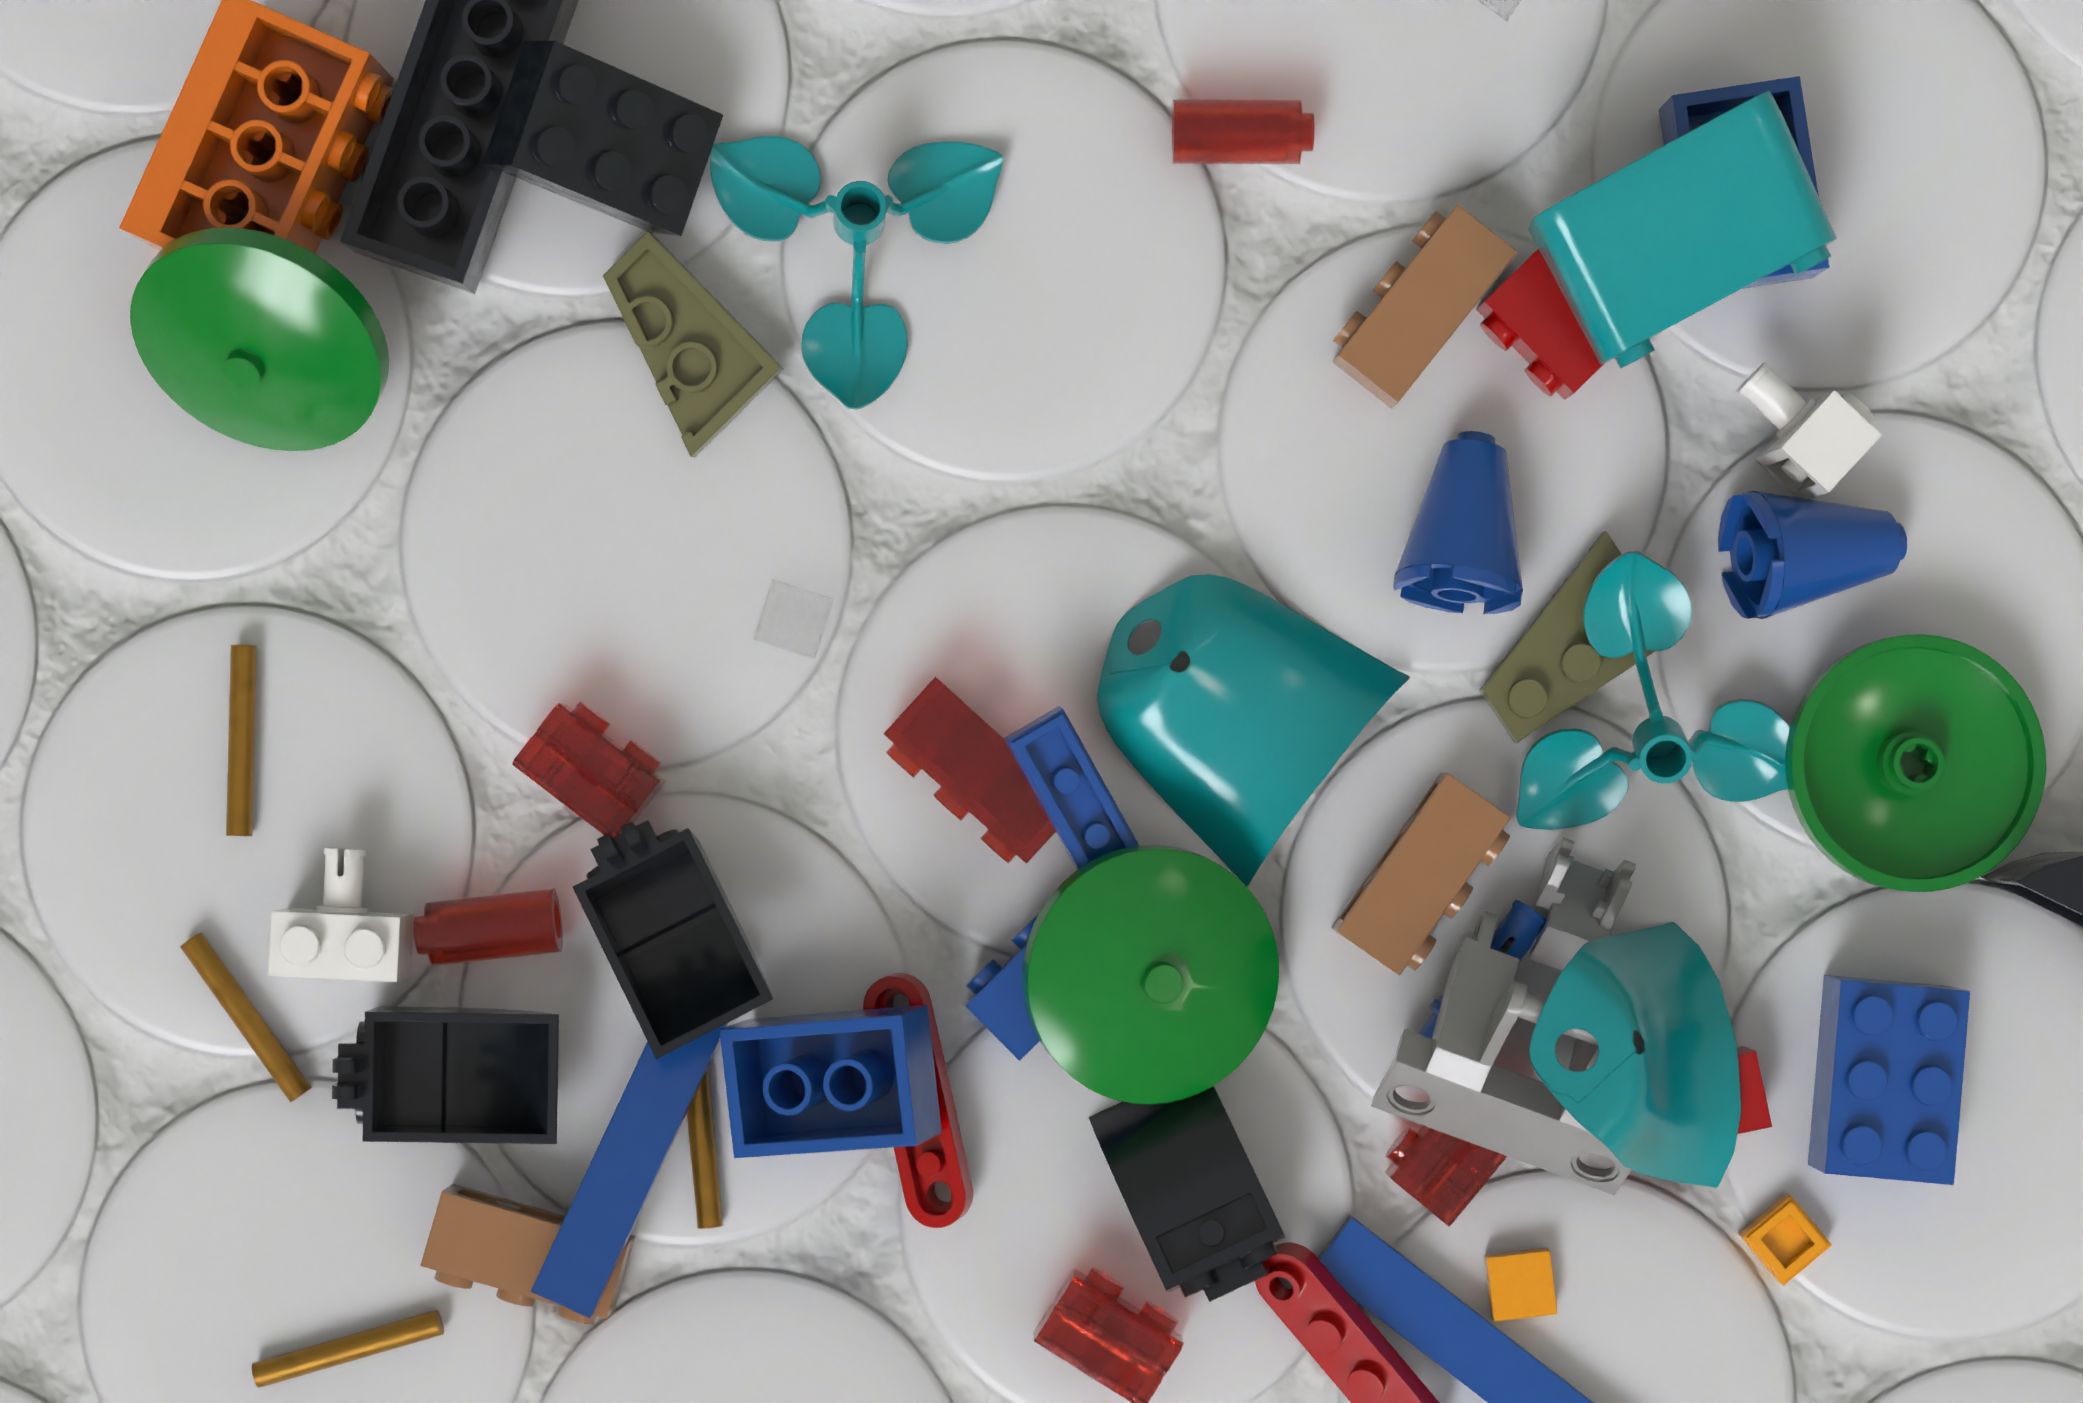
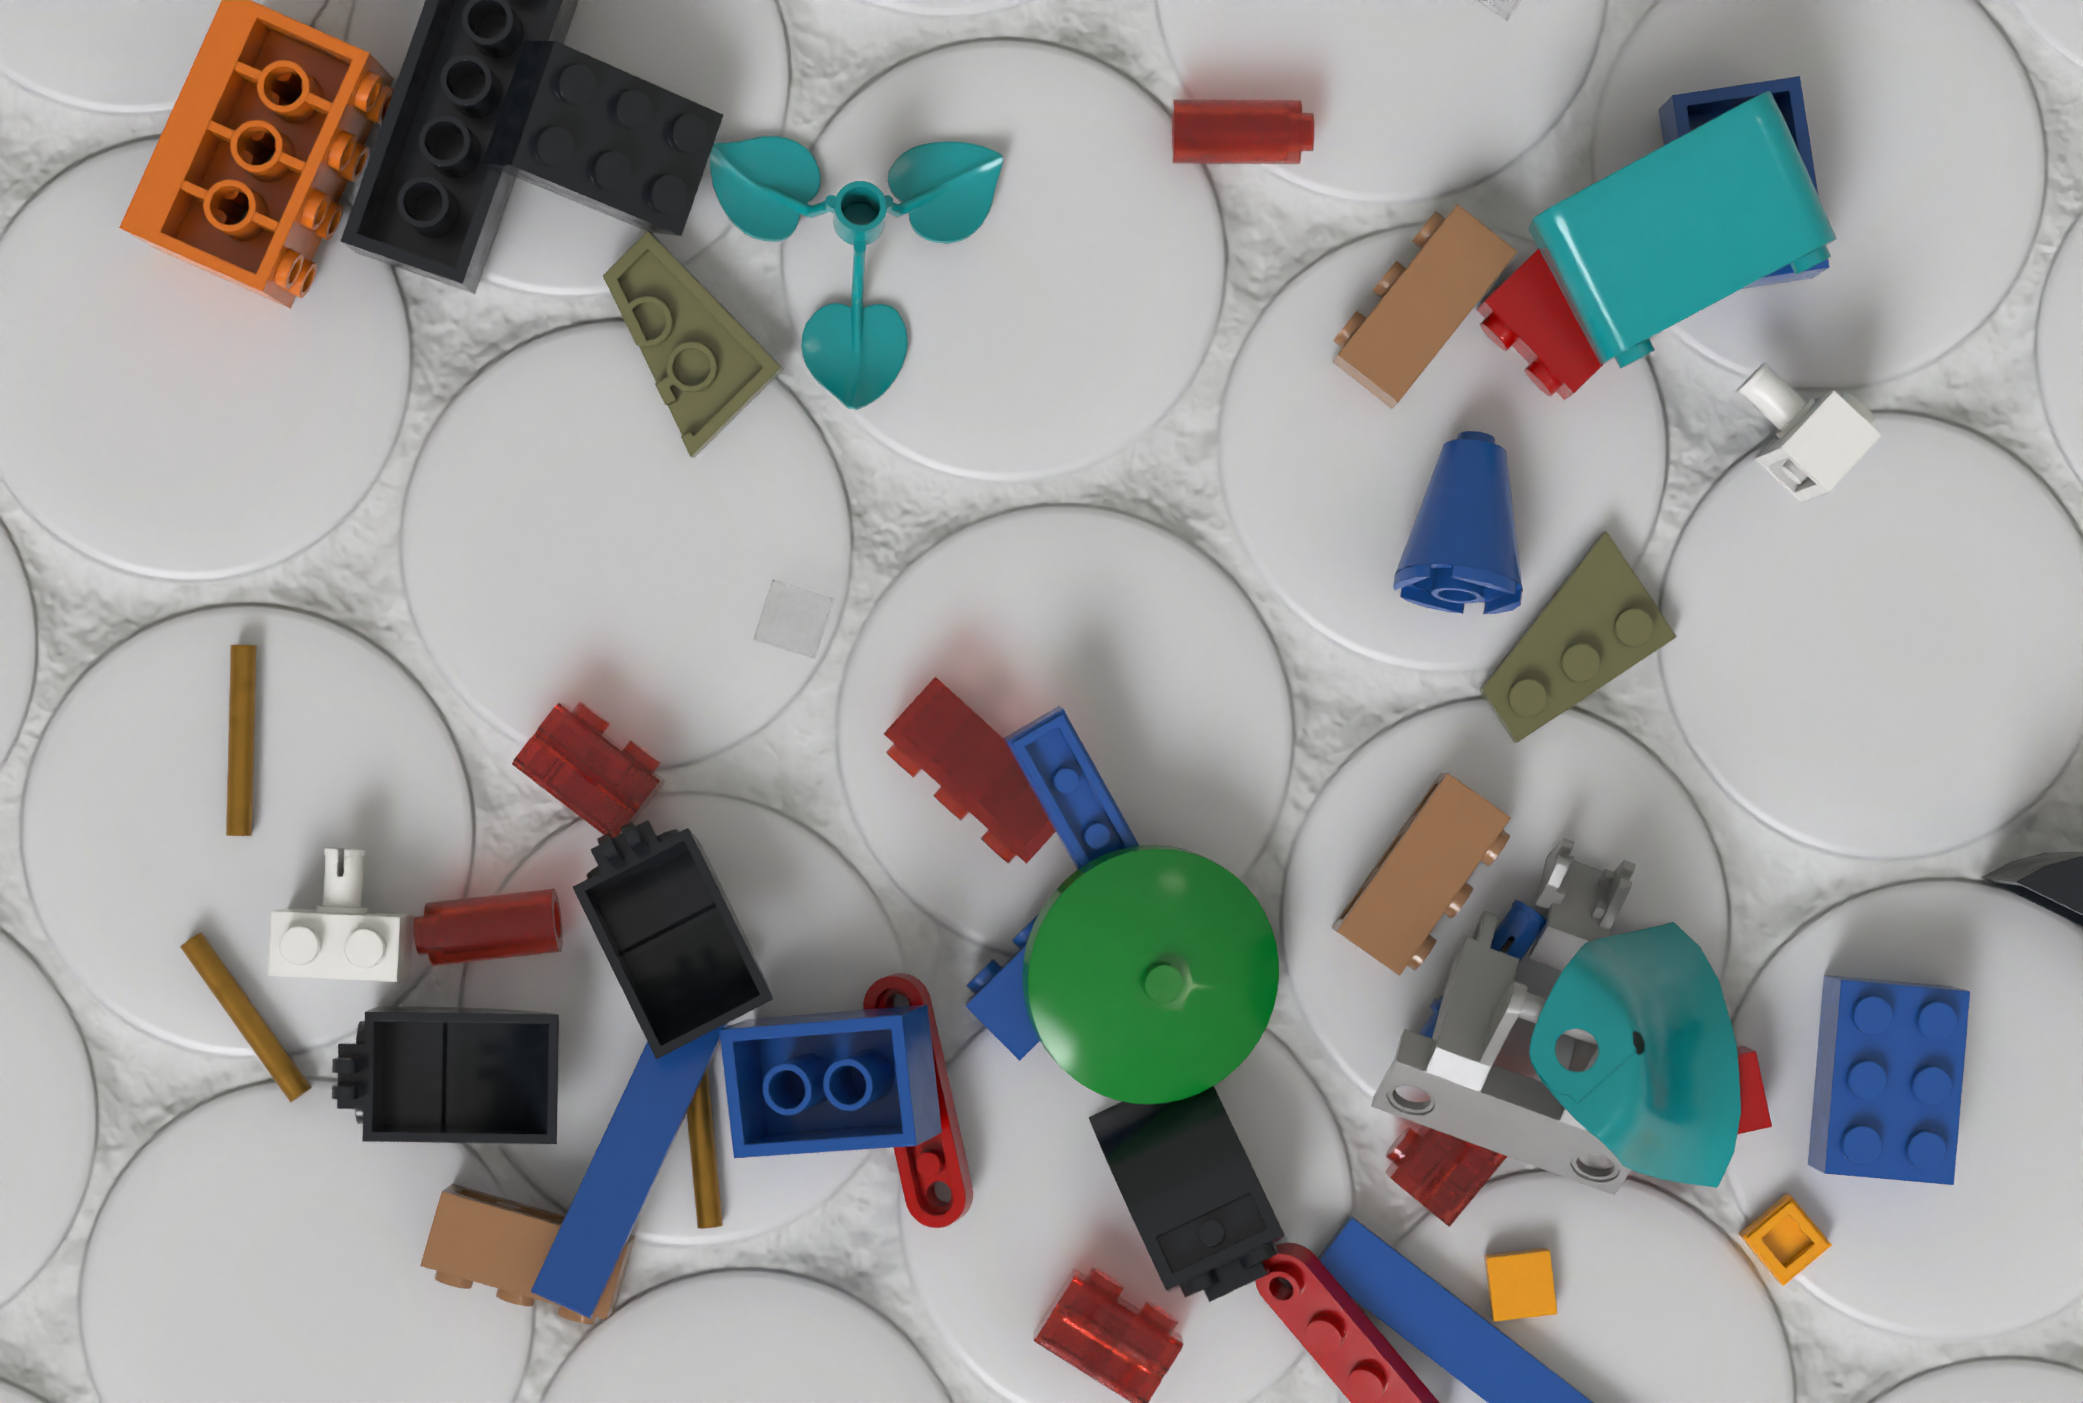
(259, 339): green dish -> none
(347, 1348): pearl gold bar -> none
(1250, 718): teal piece -> none
(1567, 775): teal plant -> none
(1802, 550): blue cone -> none
(1915, 763): green dish -> none

